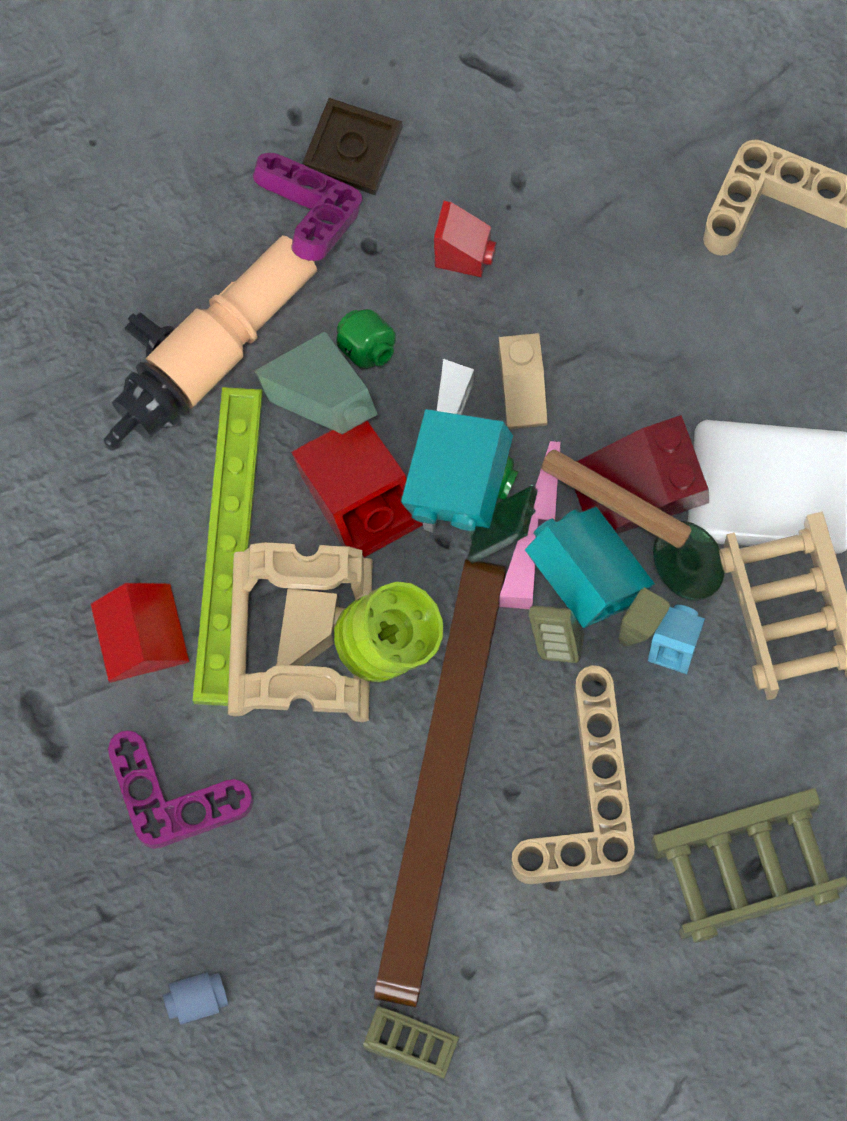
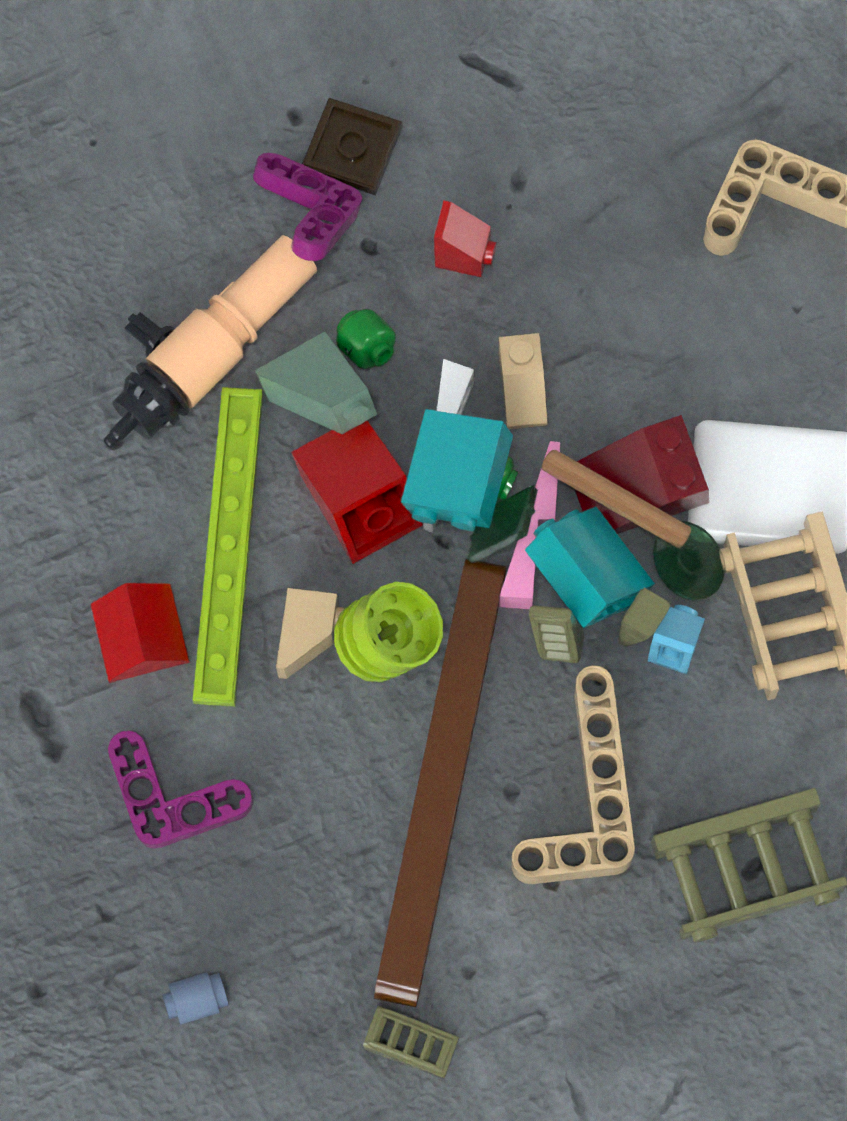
(286, 683): tan piece -> none

